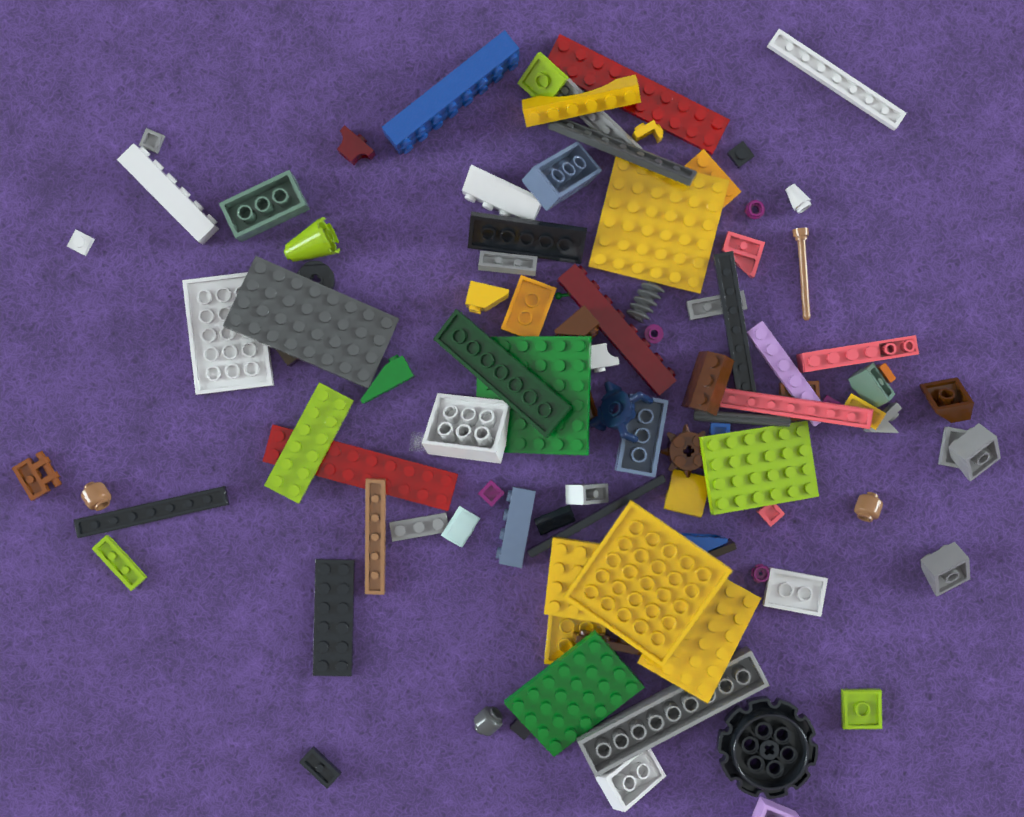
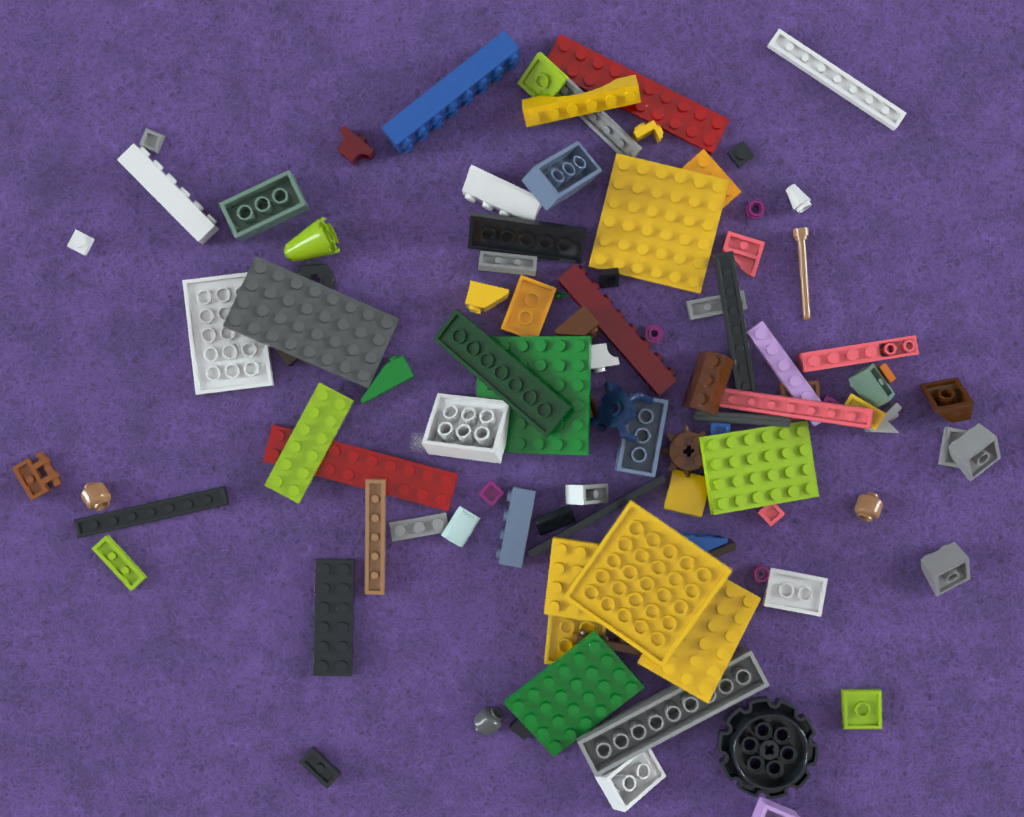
(608, 278): none -> black plate
(624, 151): dark grey tile -> none
(644, 301): dark grey piece -> none

